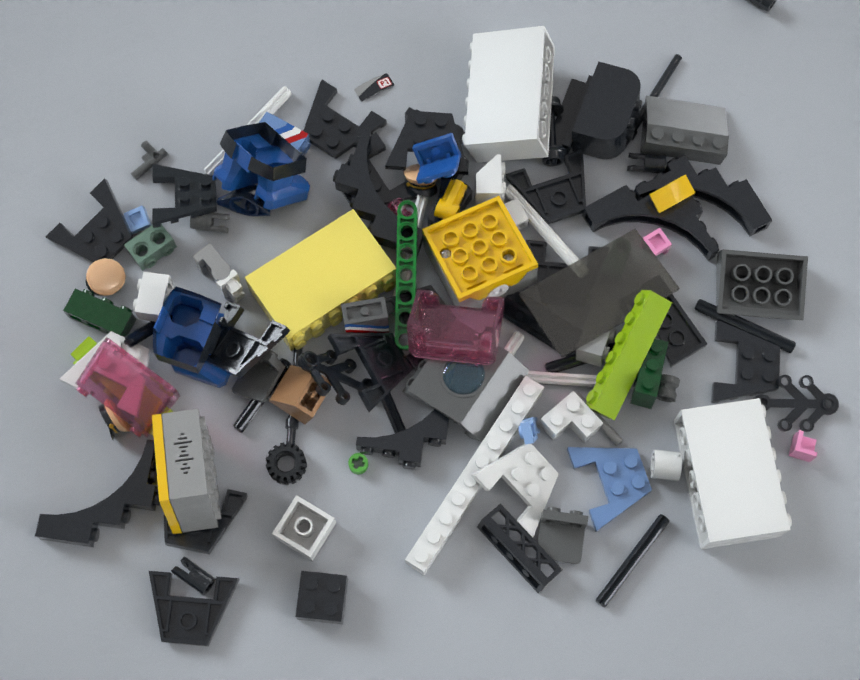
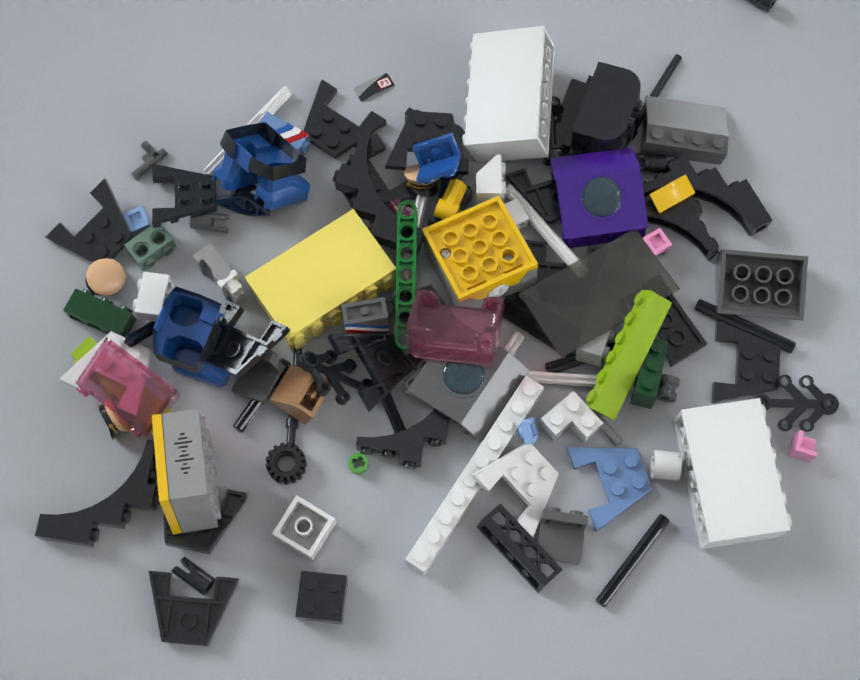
(599, 196): none -> dark purple panel

